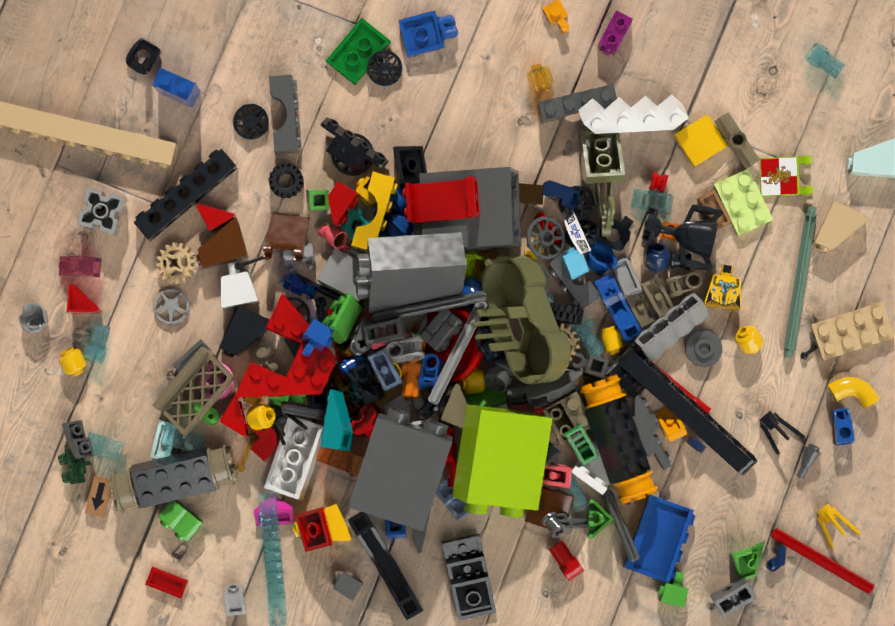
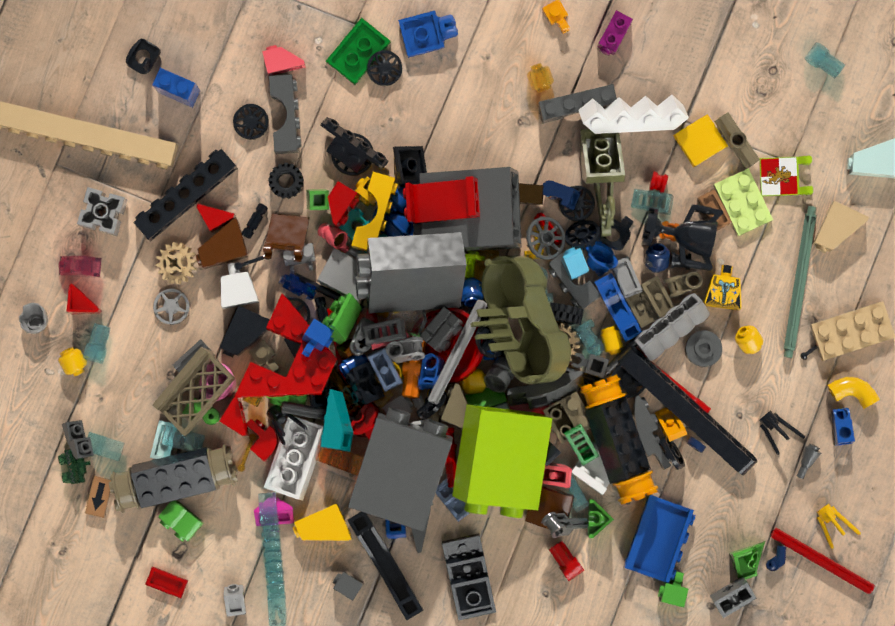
(254, 220): none -> black axle
(260, 417): yellow head -> none
(281, 61): none -> coral slope
(314, 529): red slope -> none
(431, 306): dark grey axle -> none
(575, 231): white sticker -> none
(621, 526): dark grey axle -> none
(672, 453): none -> black wheel

